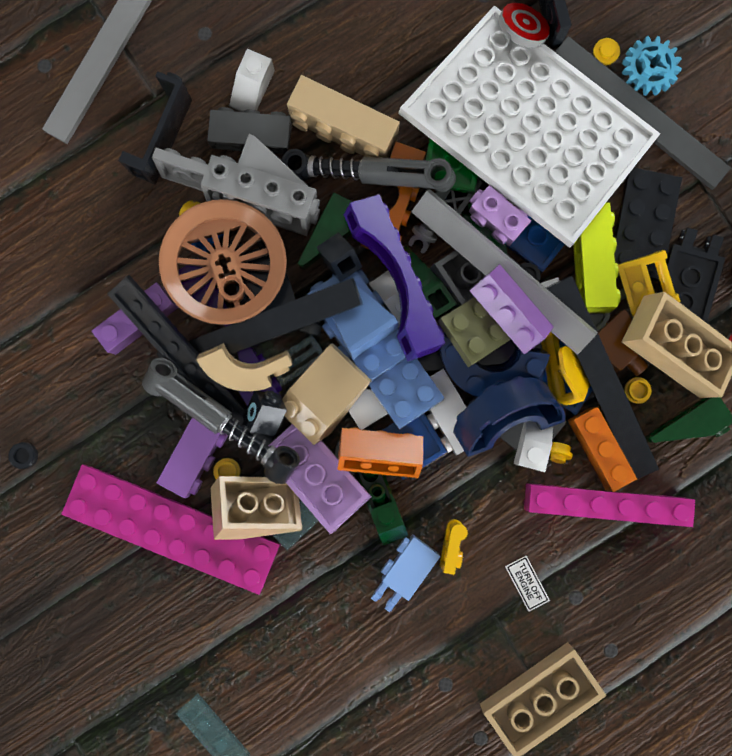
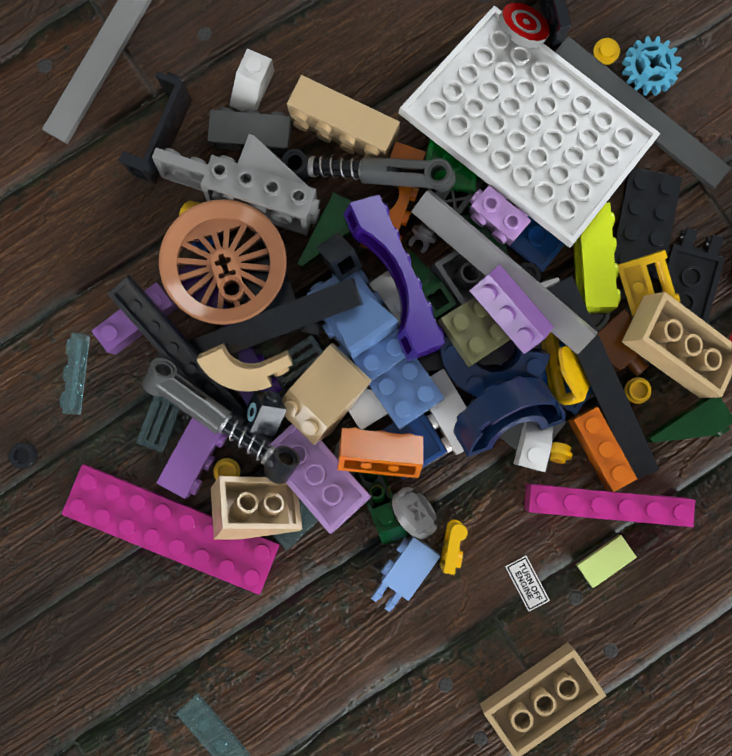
(75, 373): none -> clear light blue plate
(148, 421): none -> clear light blue tile
(414, 513): none -> light grey tile
(606, 560): none -> yellowish green tile

